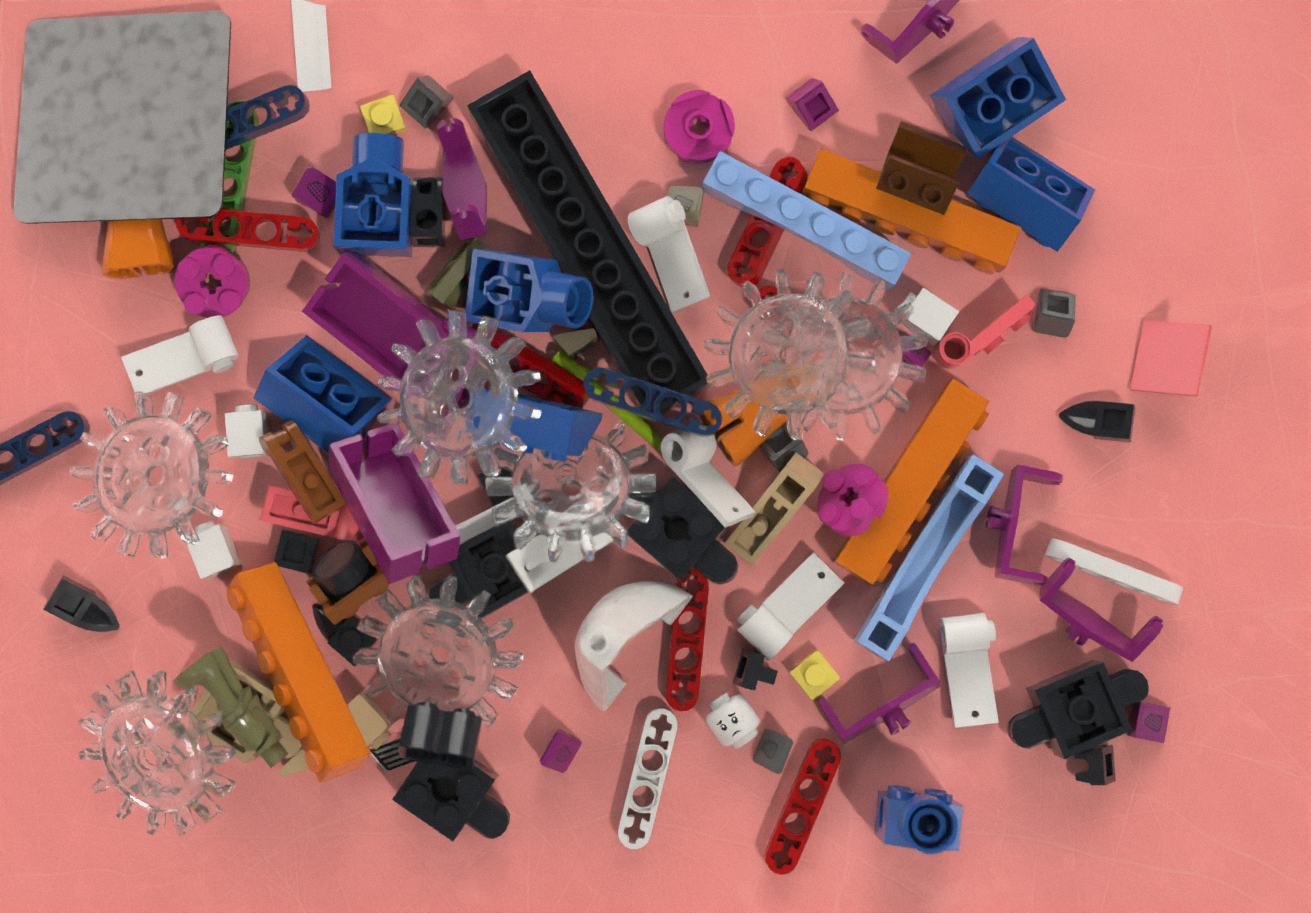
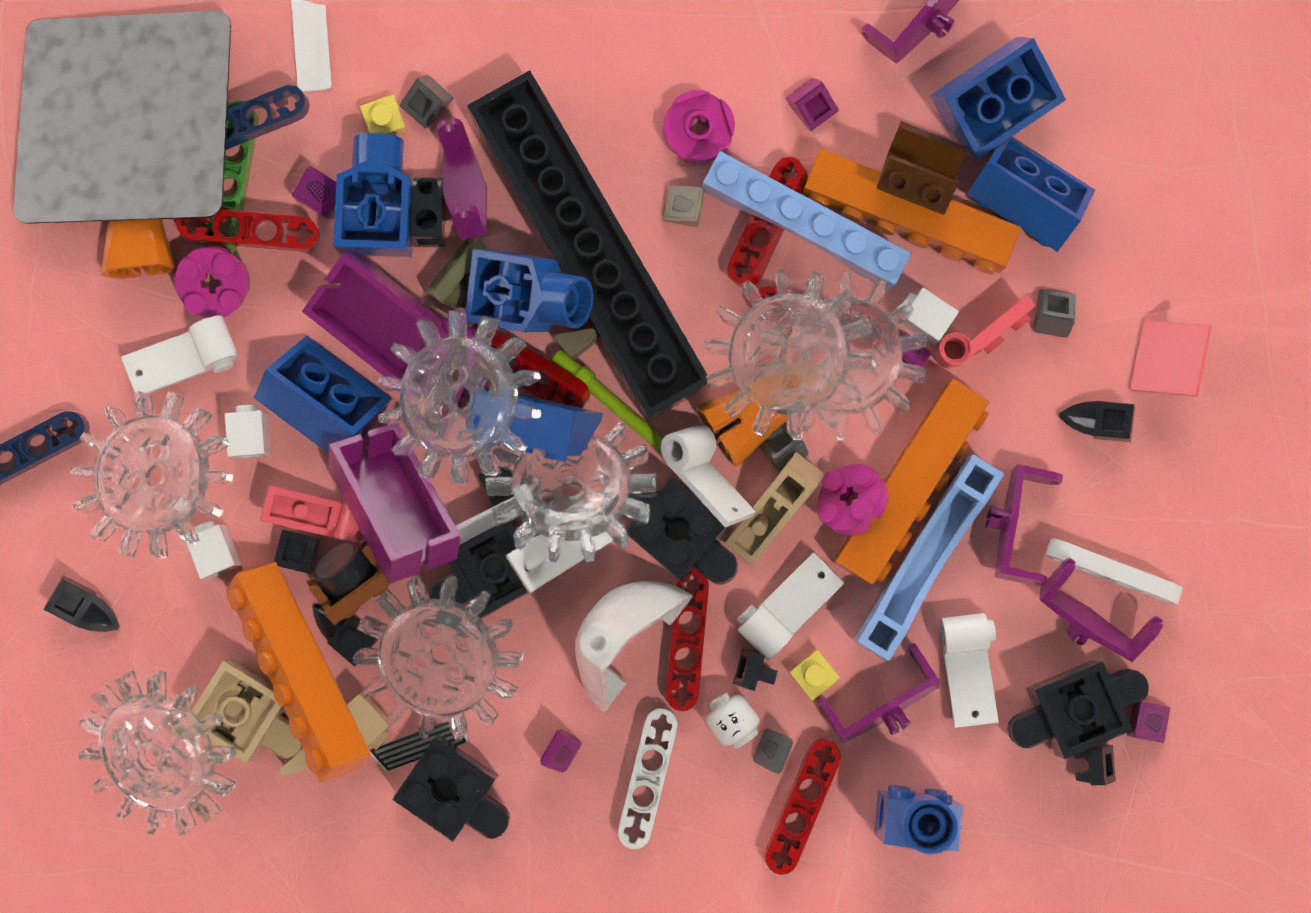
(239, 708): olive piece -> none
(303, 472): dark orange plate -> none
(440, 736): black brick -> none
(654, 396): dark blue beam -> none
(666, 235): white door -> none

